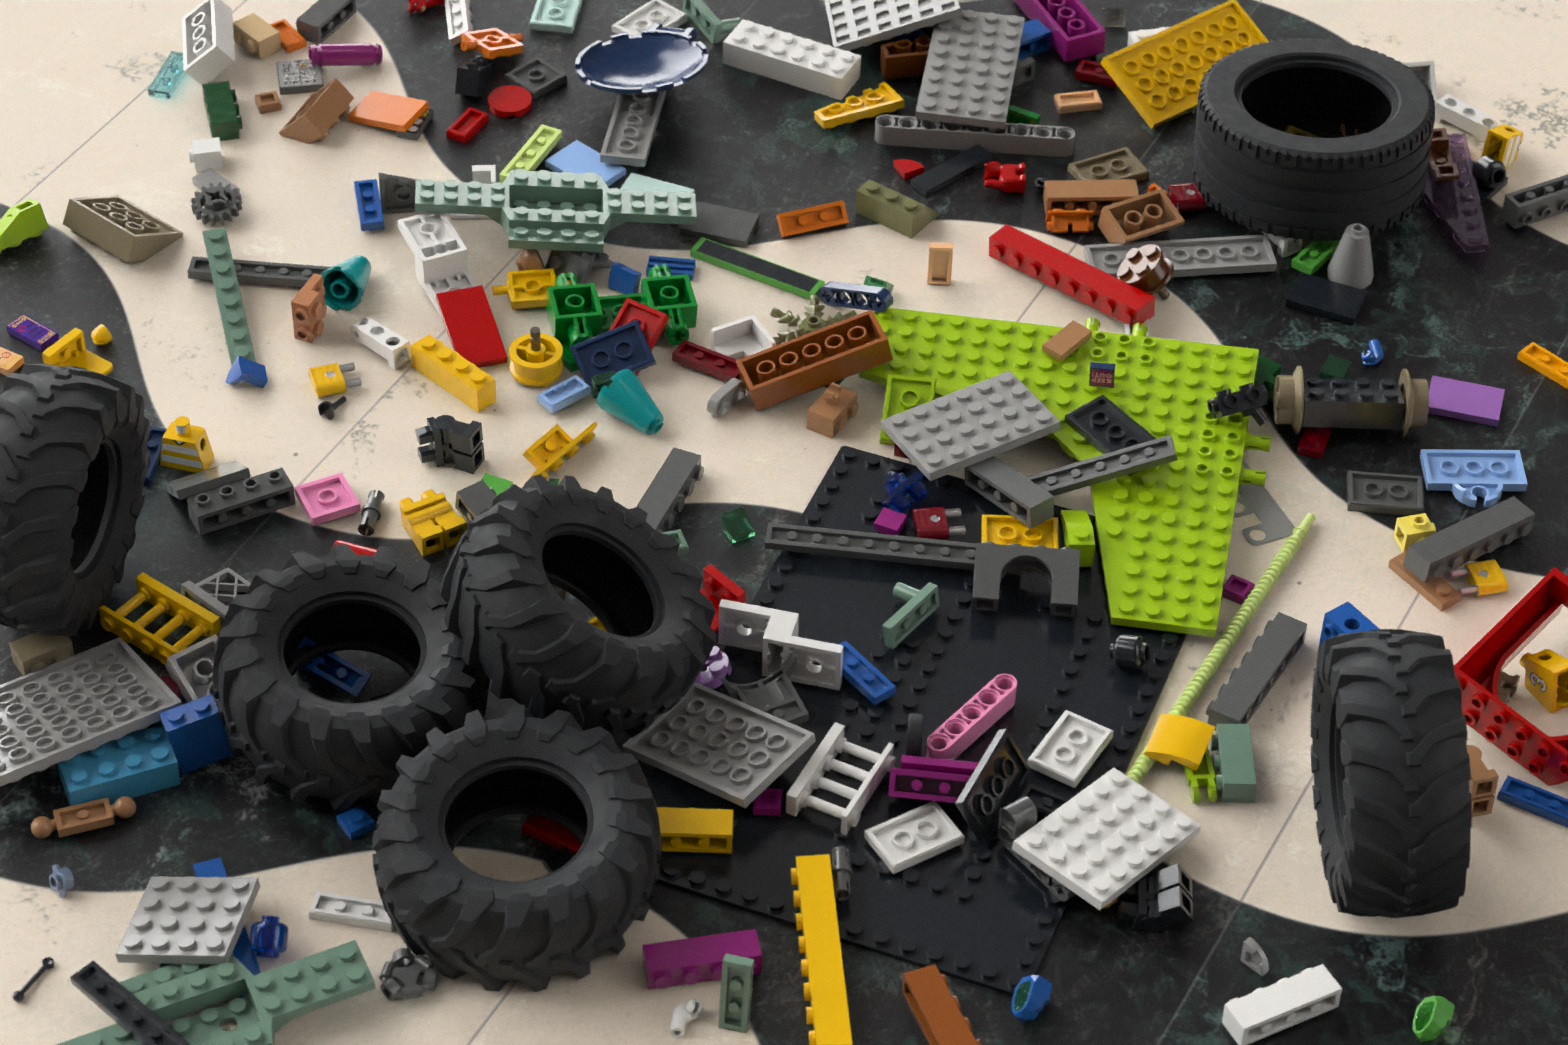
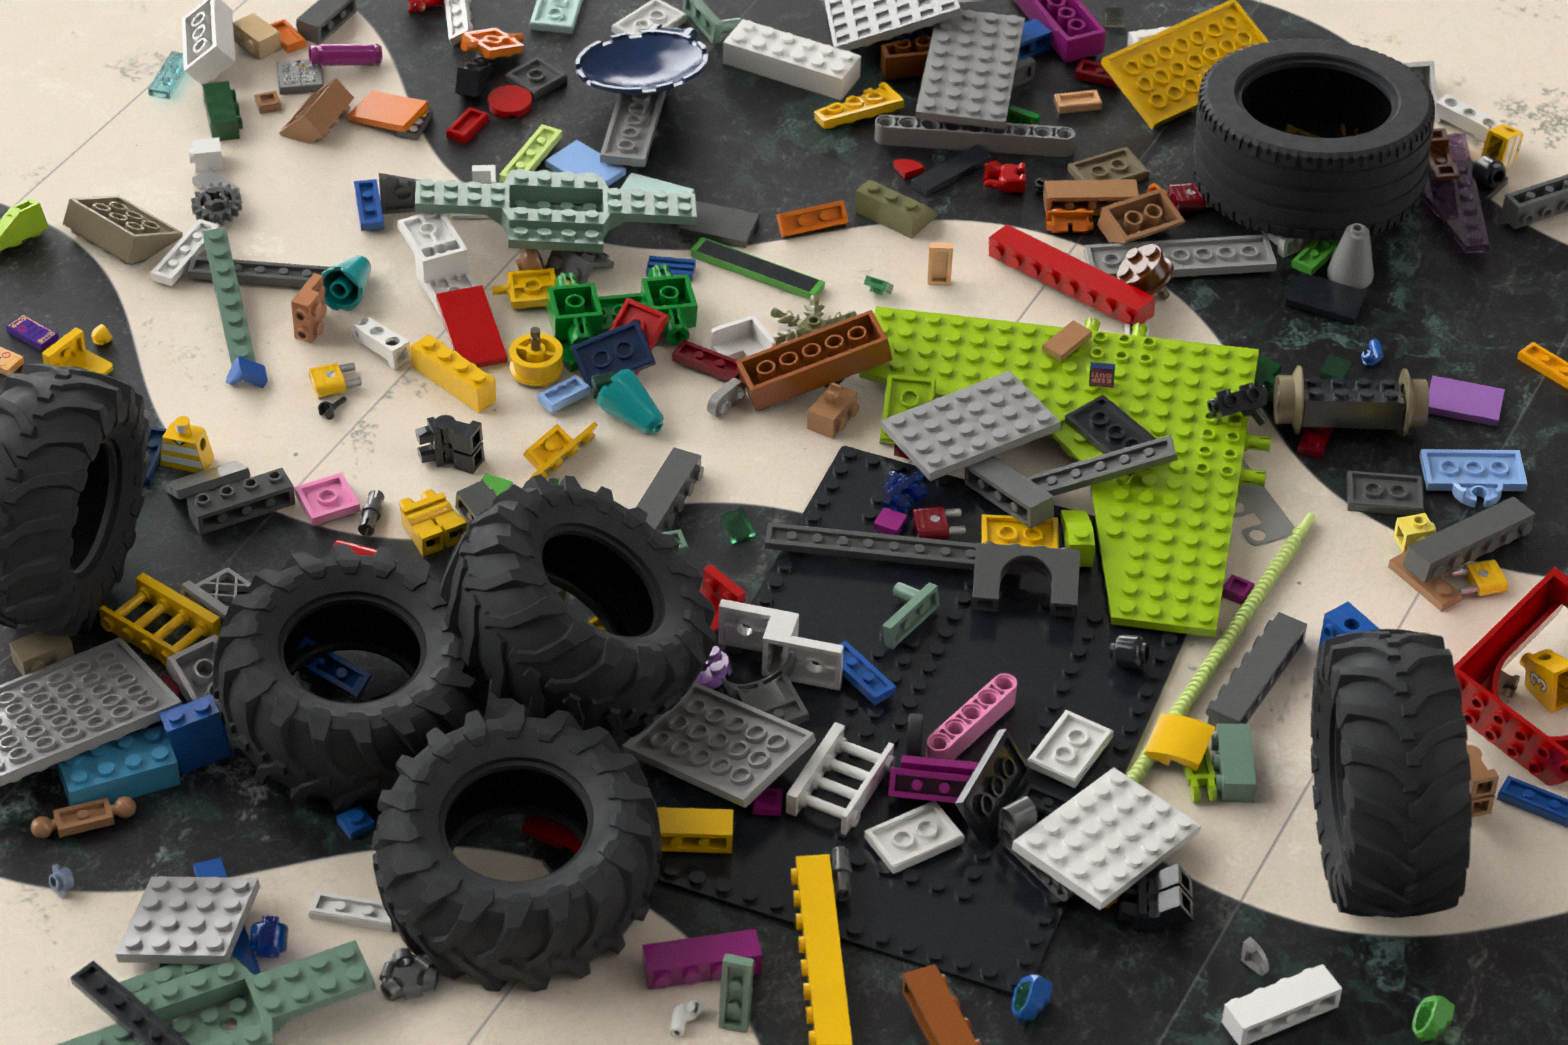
(47, 963): black hinge -> none
(180, 256): none -> white plate
(624, 279): blue tile -> none
(856, 299): dark blue beam -> none

